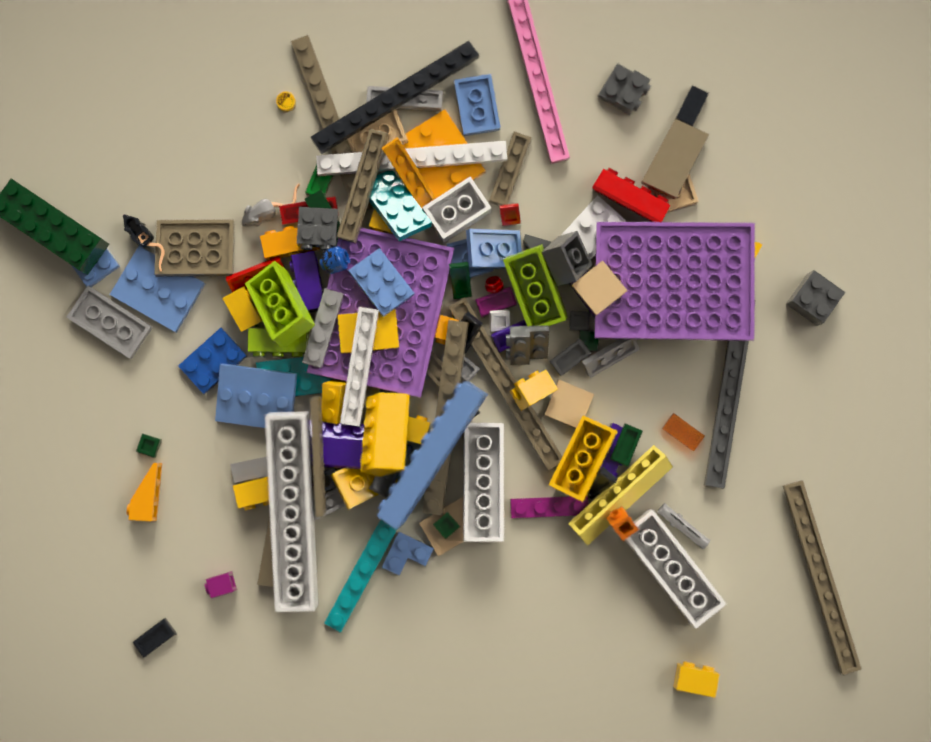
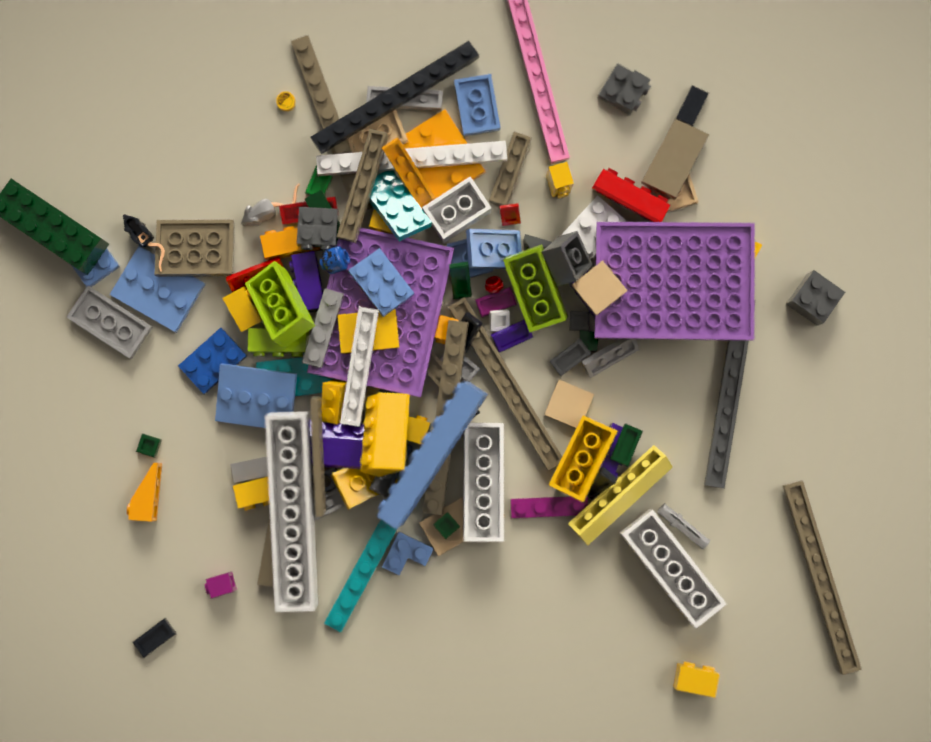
(527, 344): dark grey plate -> none
(533, 390): yellow brick -> none
(559, 180): none -> yellow brick
(622, 523): orange brick -> none
(683, 432): clear orange tile -> none

